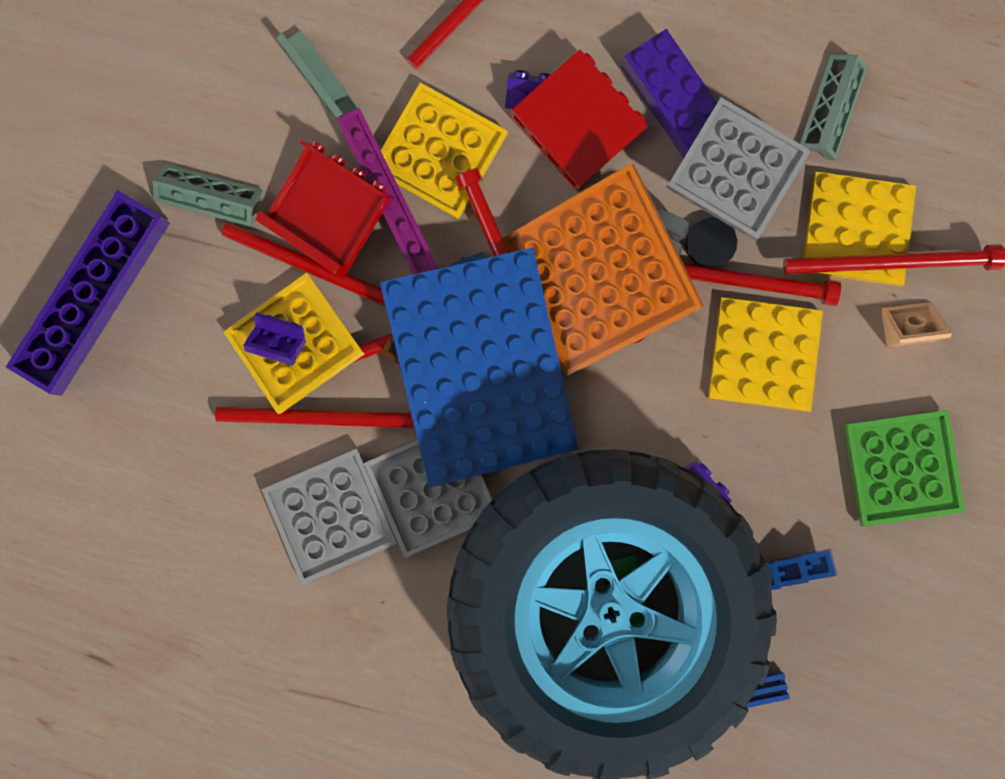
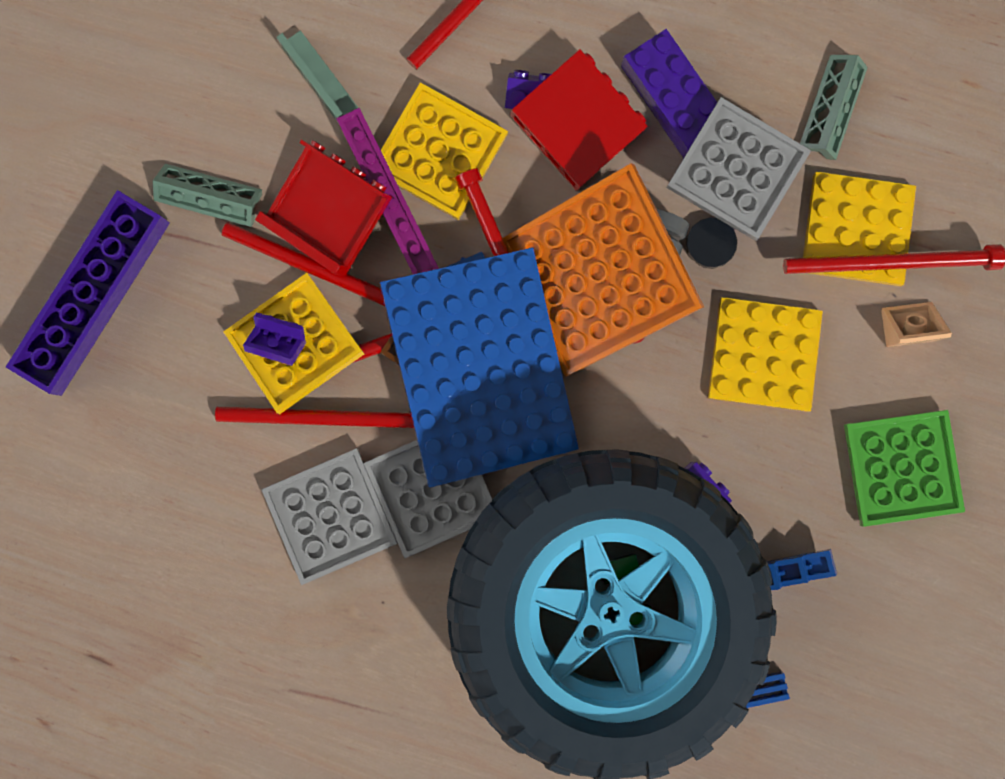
(827, 292): red piece -> none

